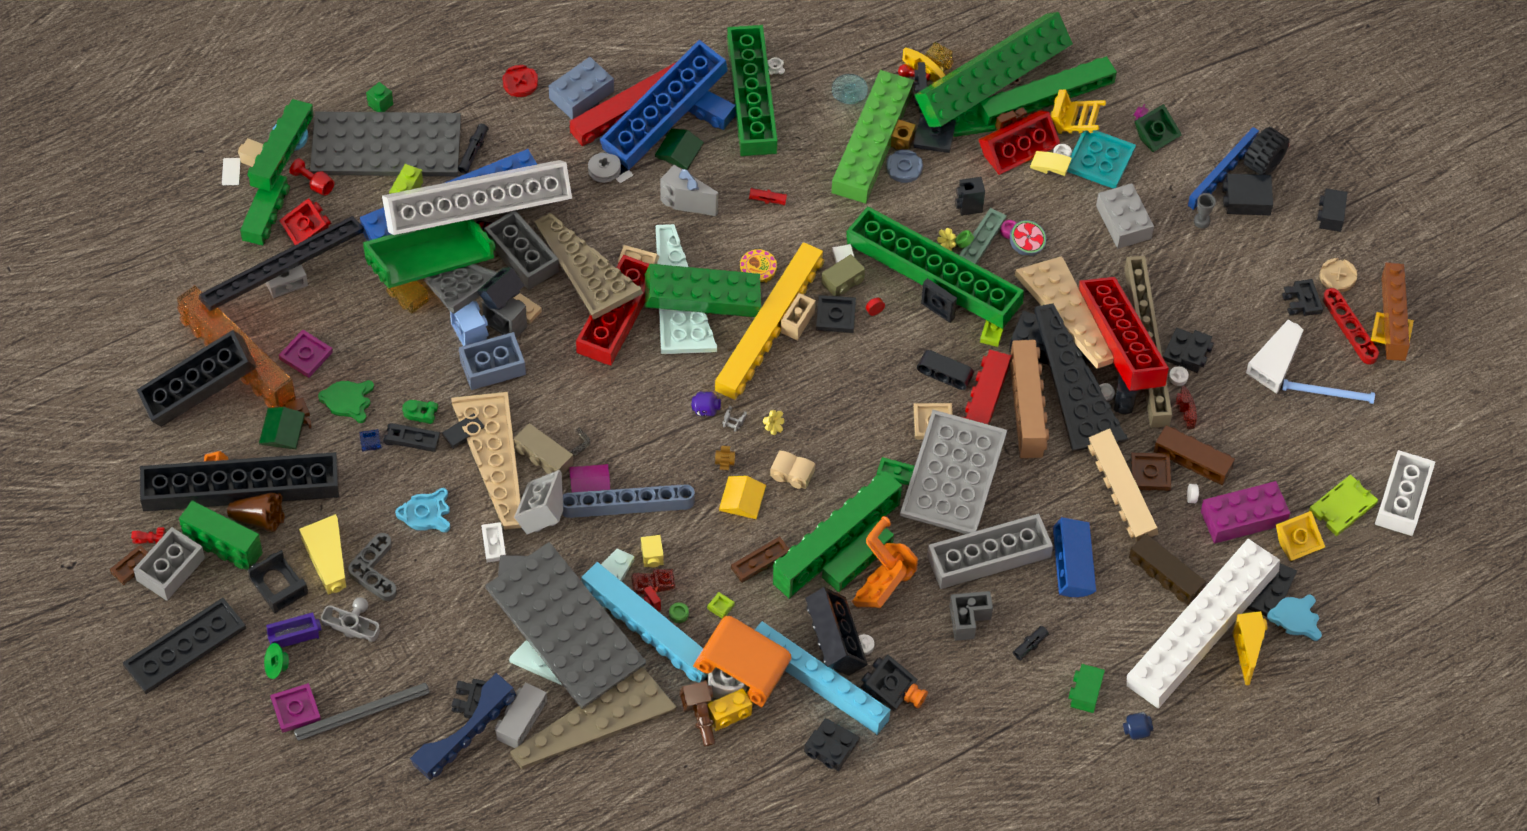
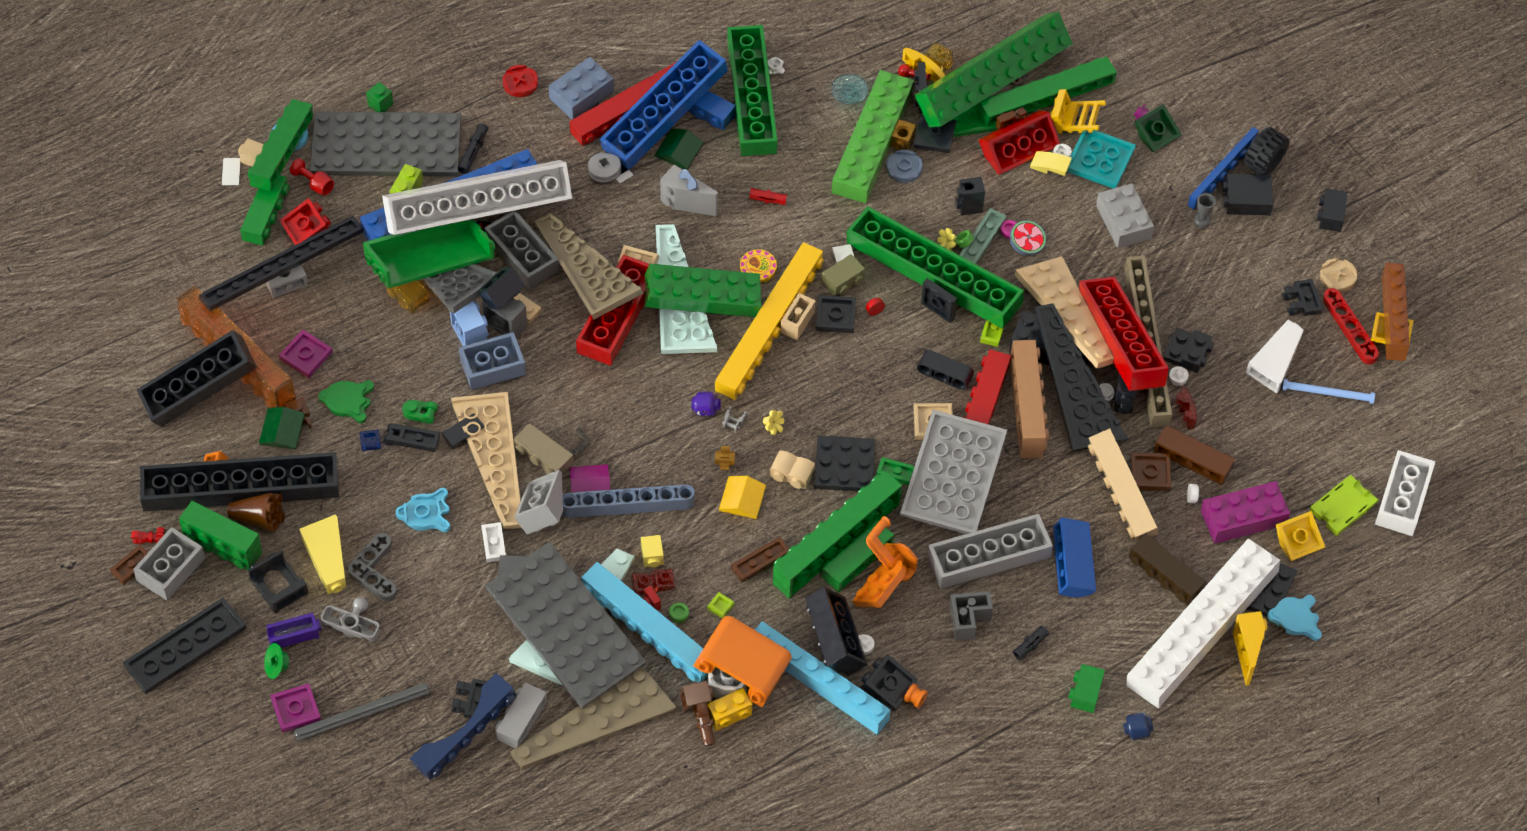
(831, 744): black plate -> none
(844, 463): none -> black plate

